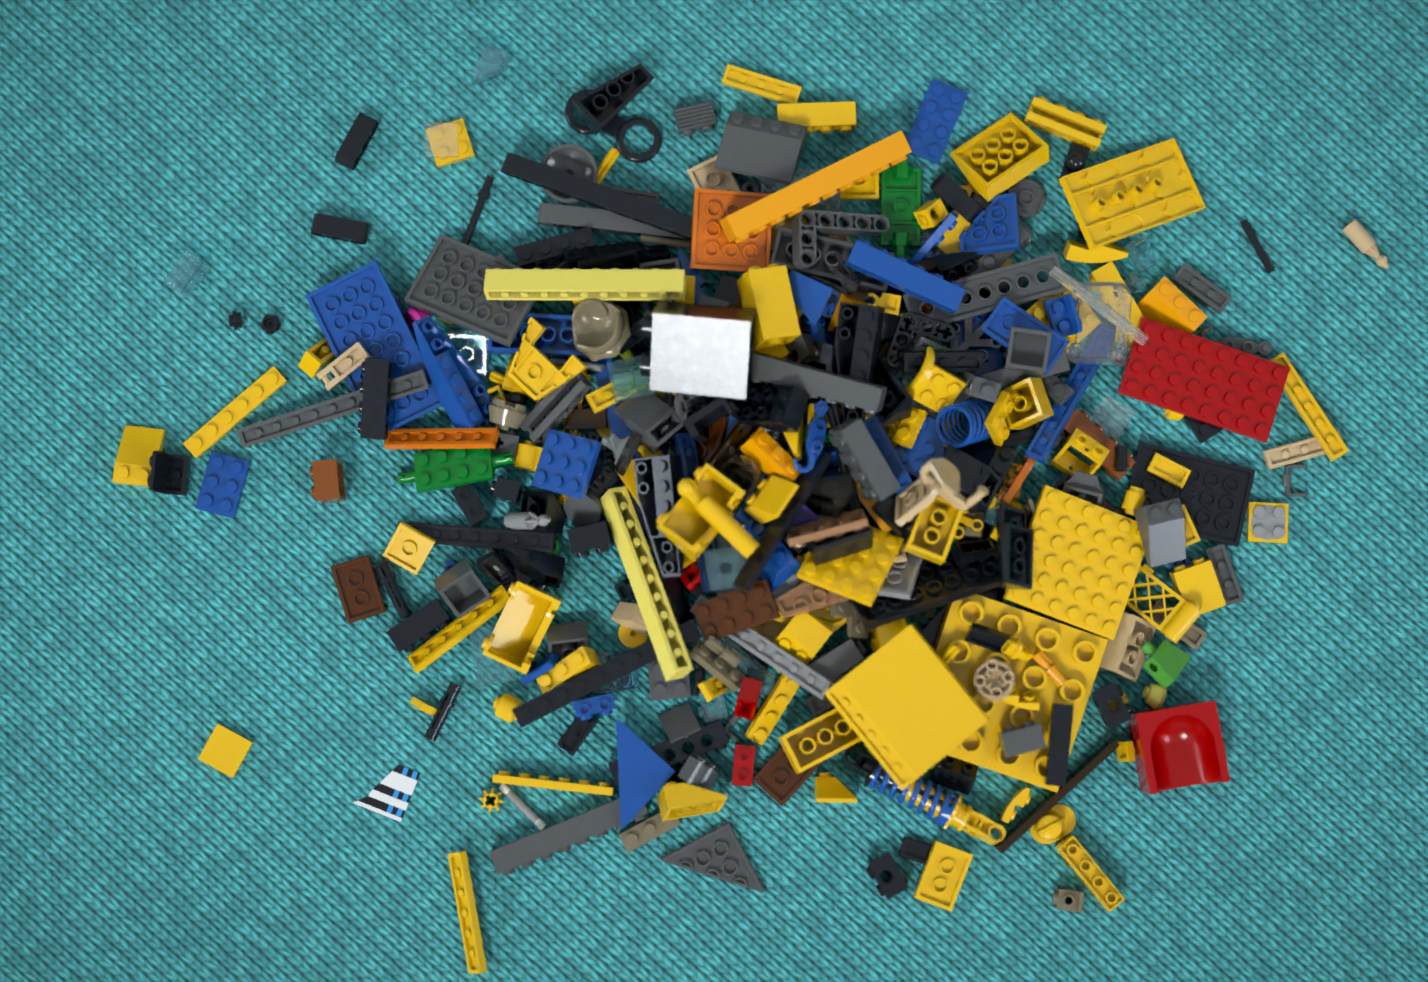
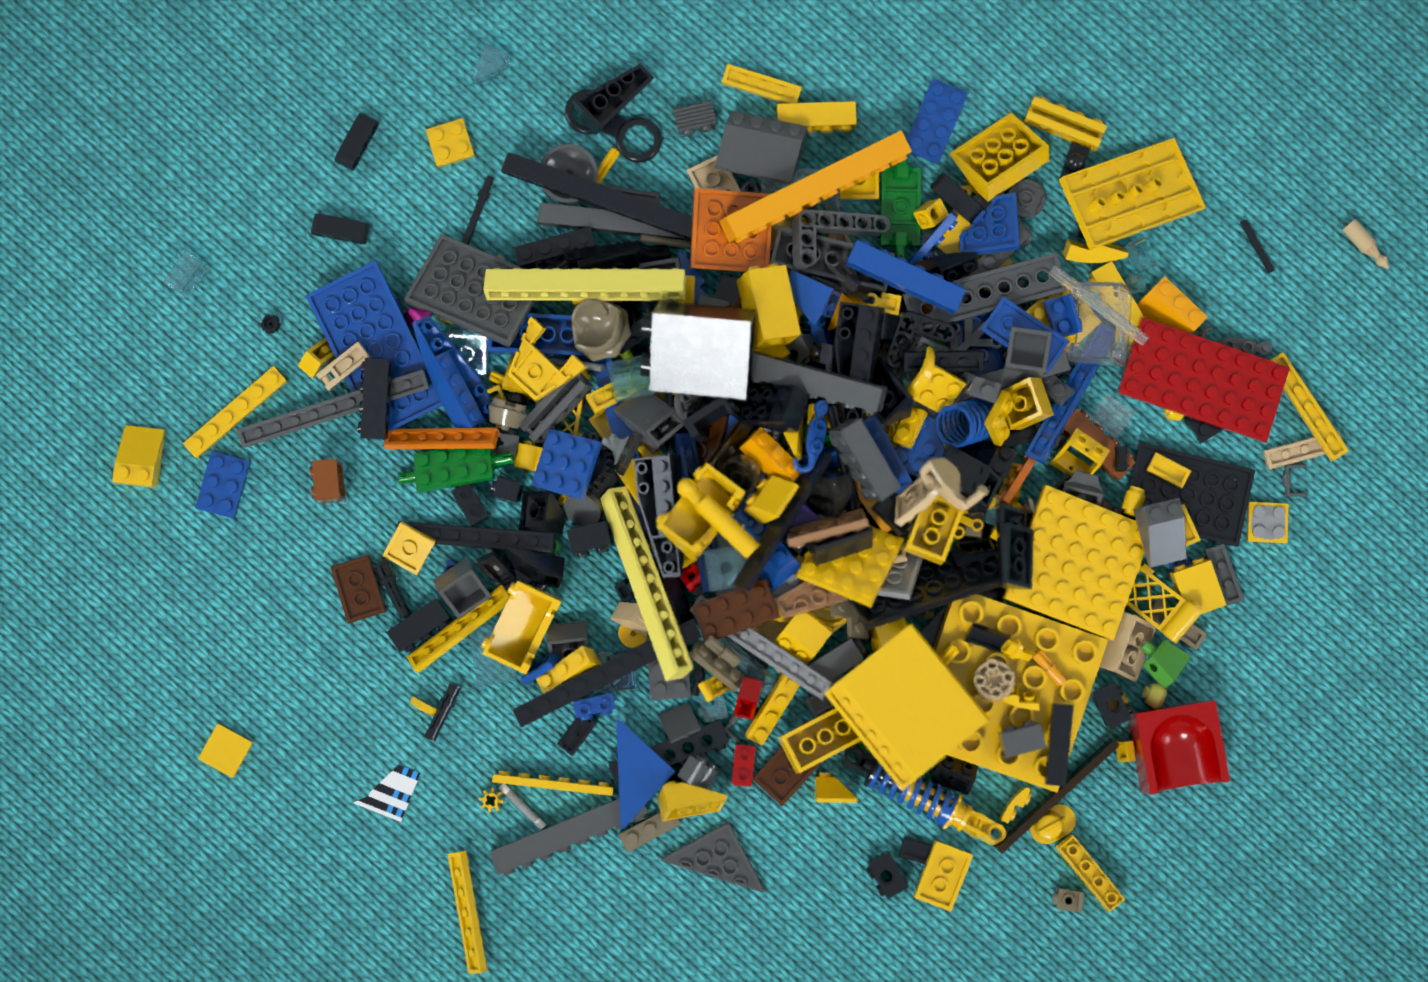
(169, 473): black bracket -> none
(235, 320): black plate -> none
(441, 140): clear piece -> none
(504, 706): yellow head -> none
(524, 520): light grey wheel -> none
(586, 419): dark brown slope -> none
(1201, 288): dark grey plate -> none

